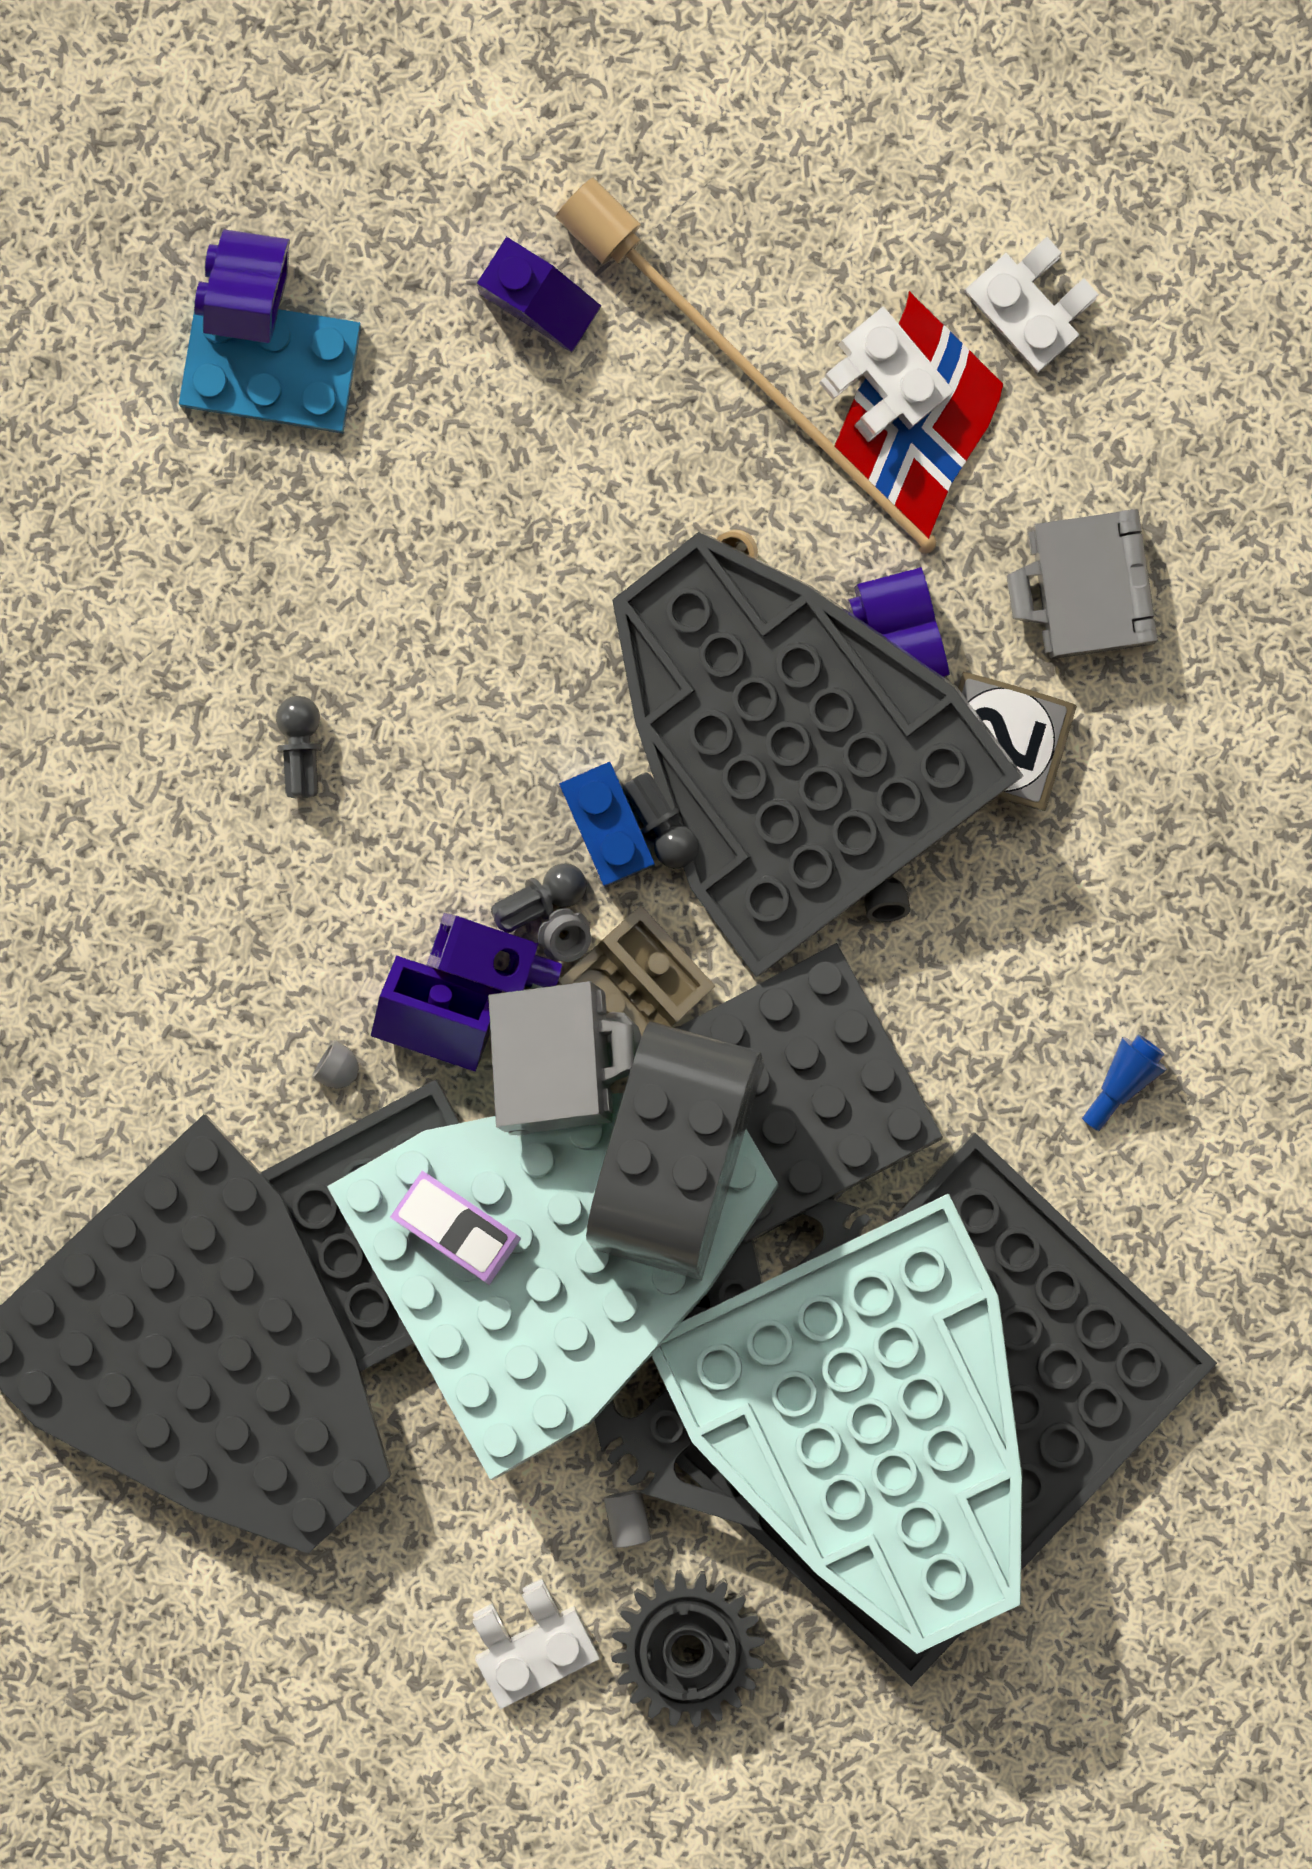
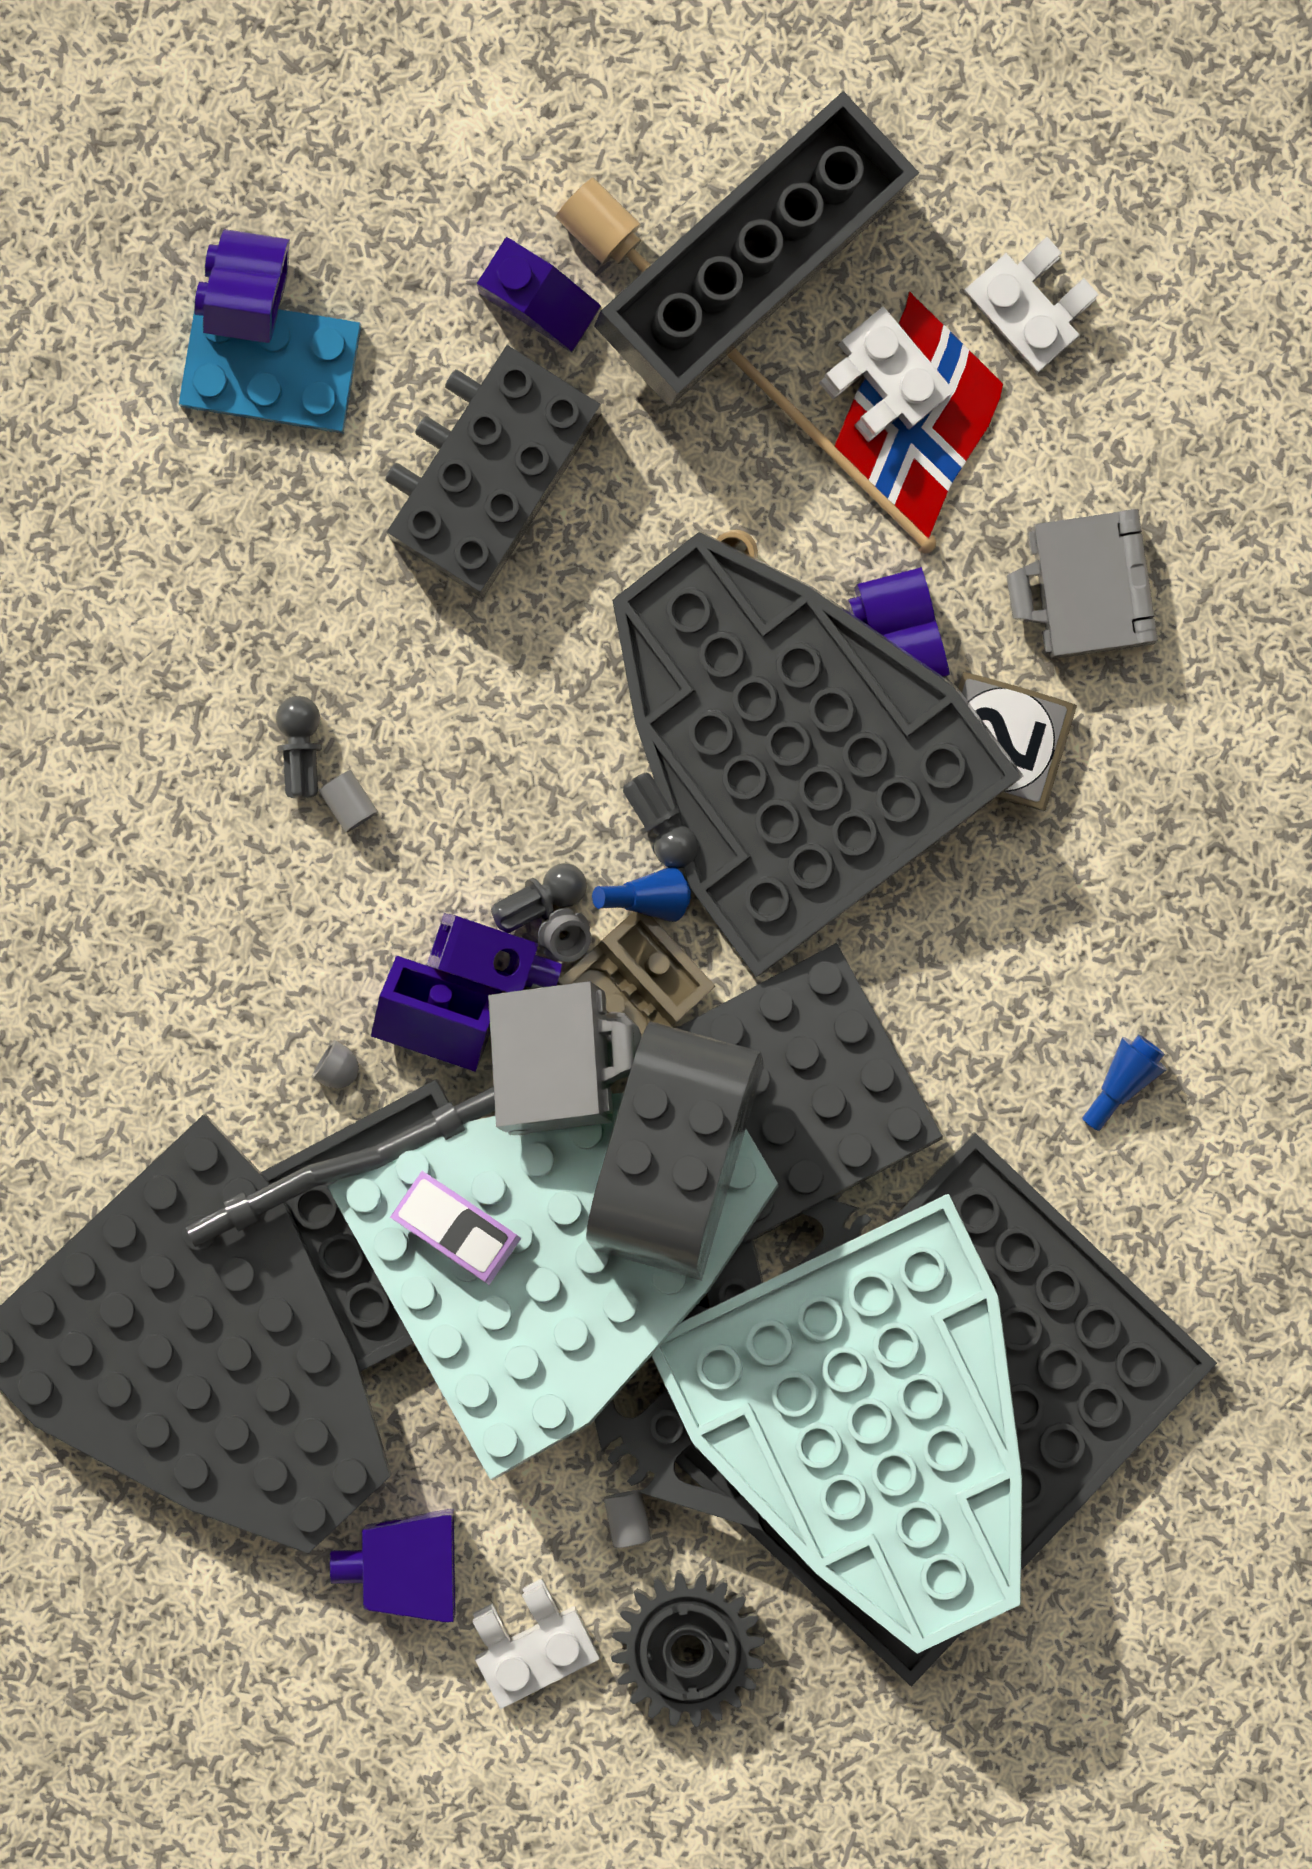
(243, 1210): none -> dark grey bar
(348, 801): none -> light grey hinge
(404, 1566): none -> dark purple torso
(490, 468): none -> dark grey piece
(607, 824): blue brick -> none
(657, 895): none -> blue cone
(756, 249): none -> dark grey brick
(887, 902): dark grey hinge -> none

